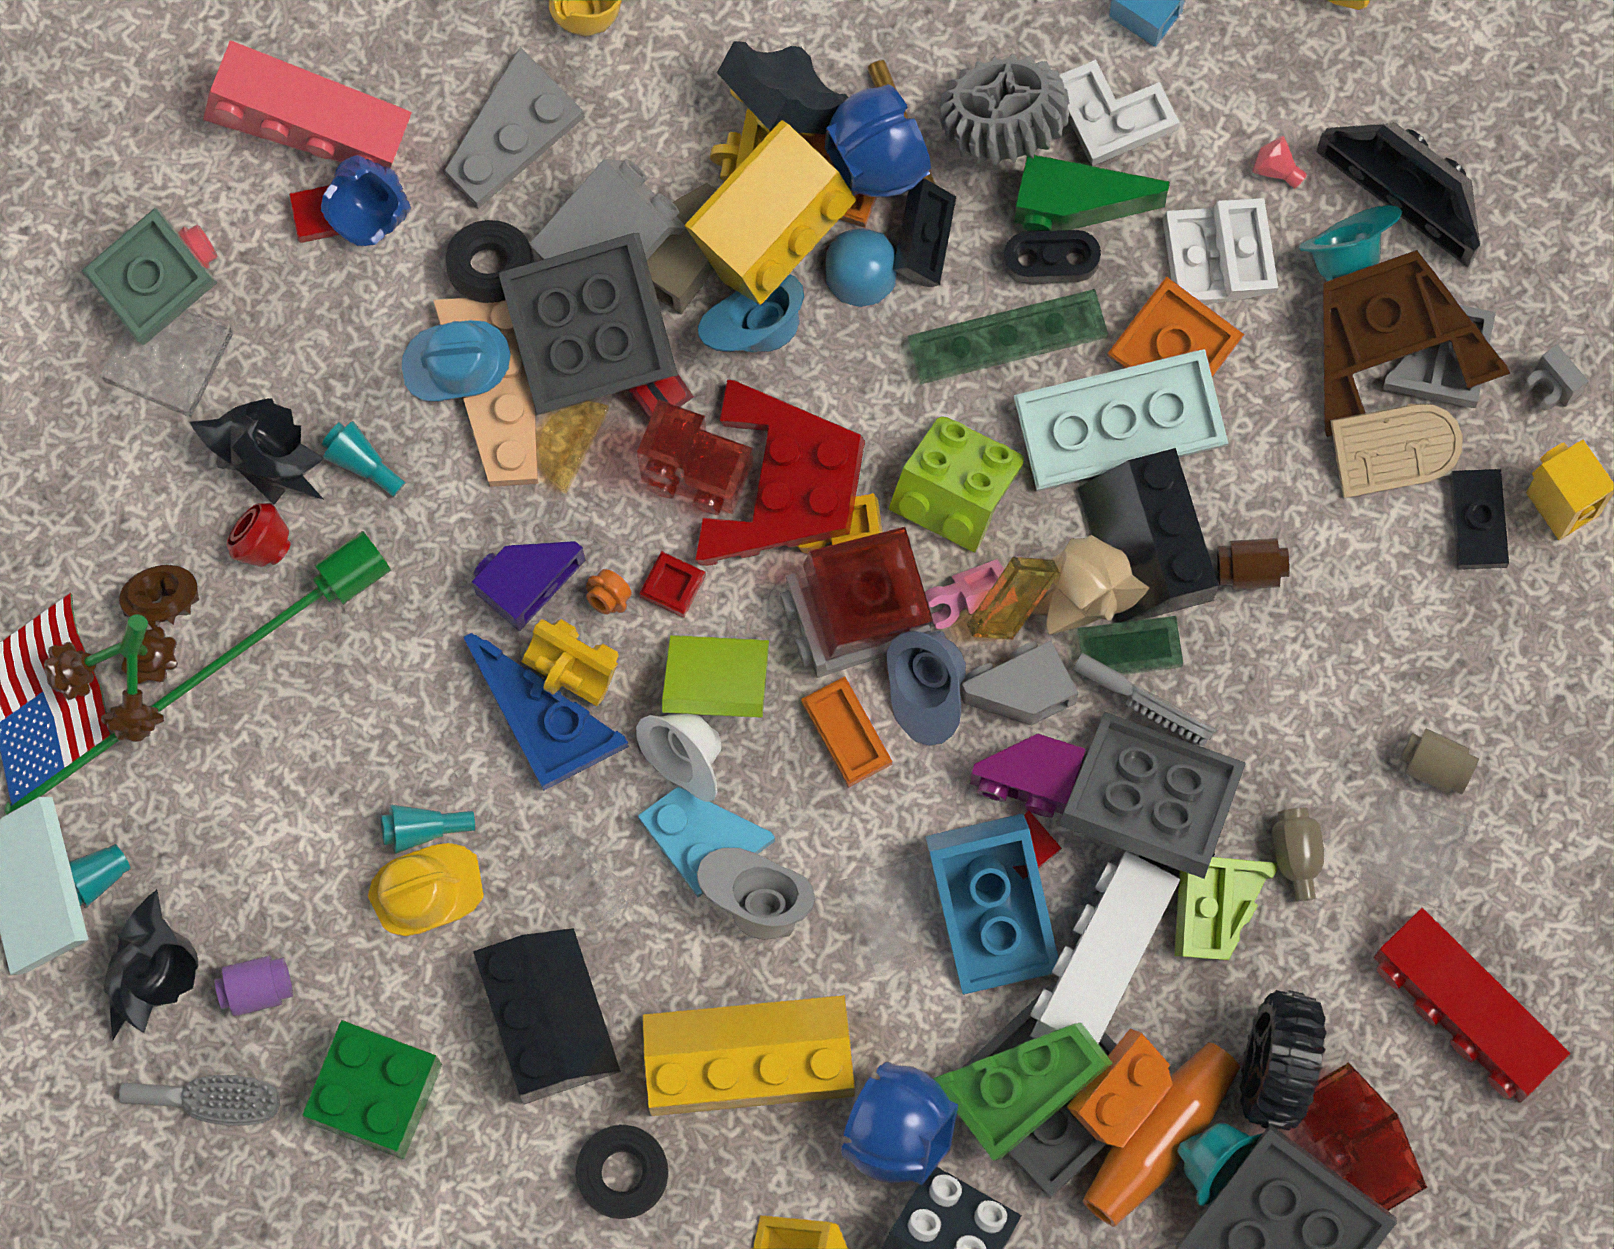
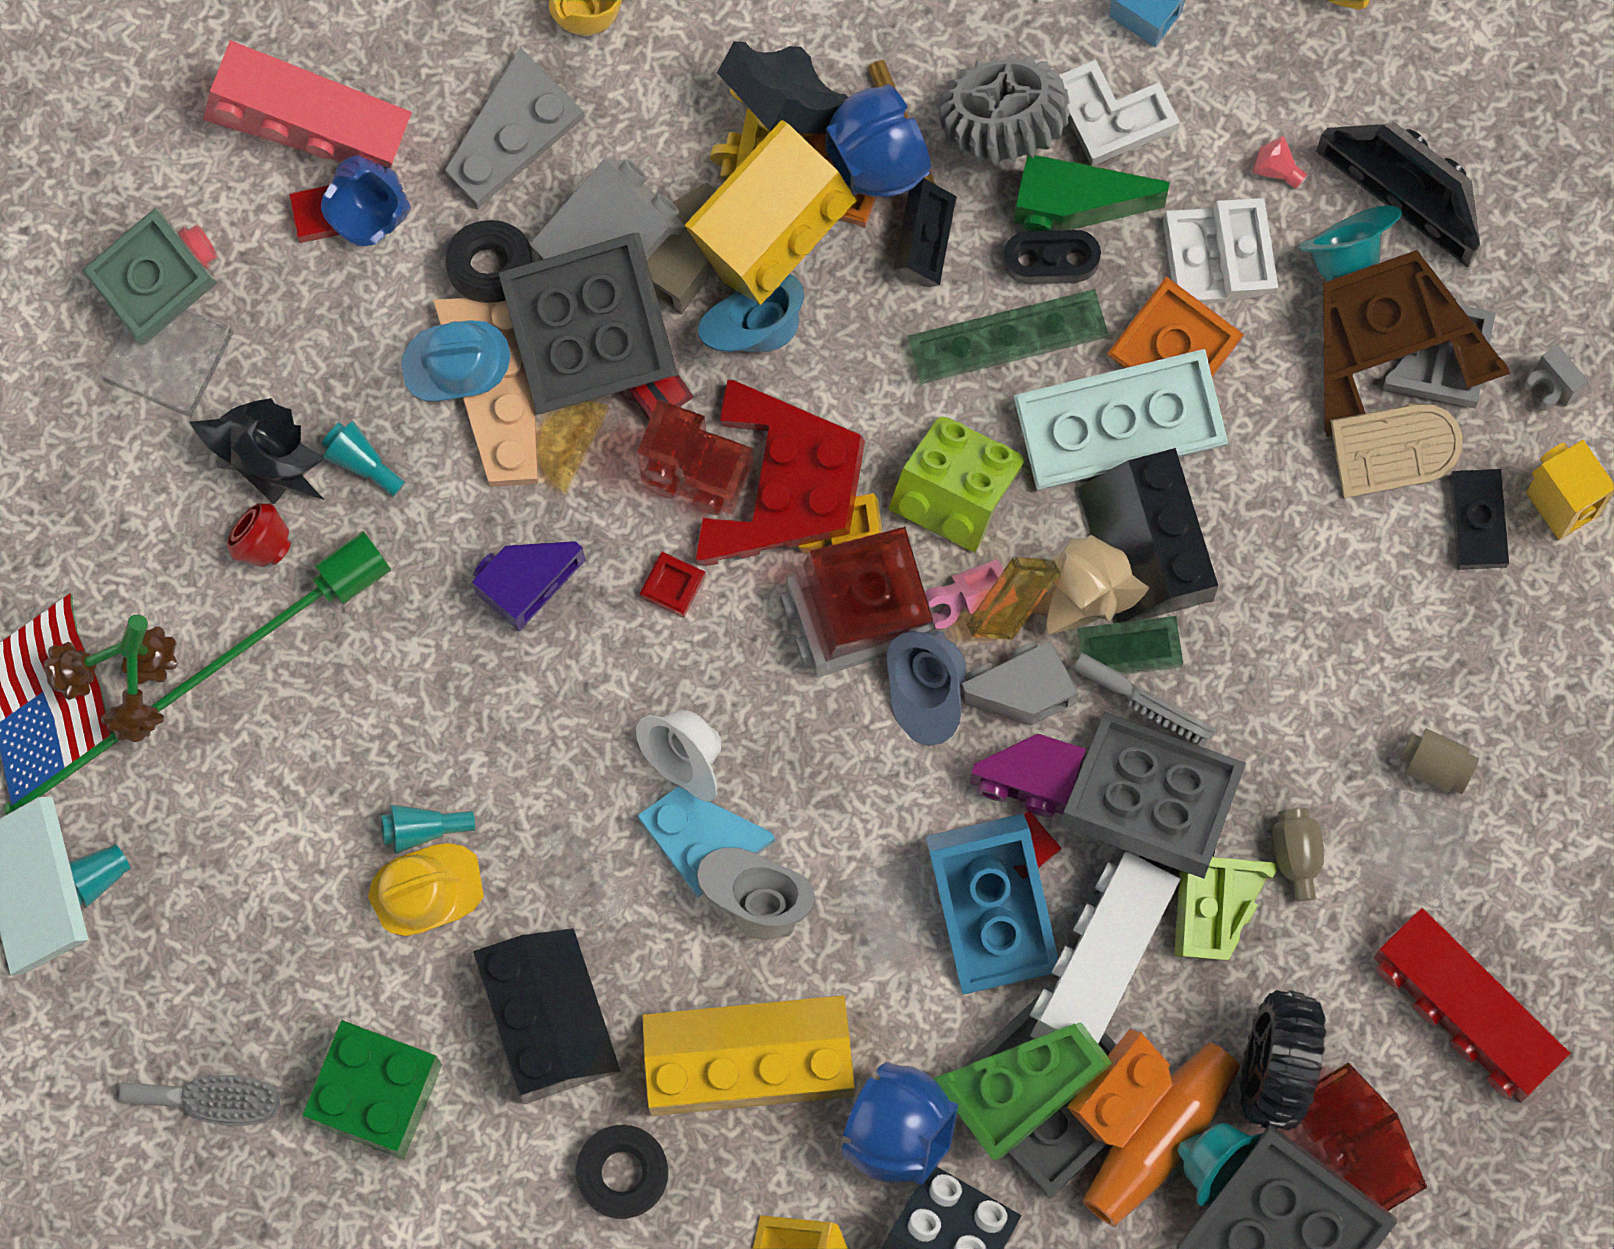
(147, 967): black hair -> none
(148, 585): reddish brown gear -> none
(254, 985): medium lavender brick -> none
(551, 730): blue wing -> none
(570, 662): yellow hips -> none
(608, 592): orange plate -> none
(715, 676): lime tile -> none
(846, 731): orange tile -> none
(860, 267): dark azure hair -> none
(1252, 564): reddish brown brick -> none

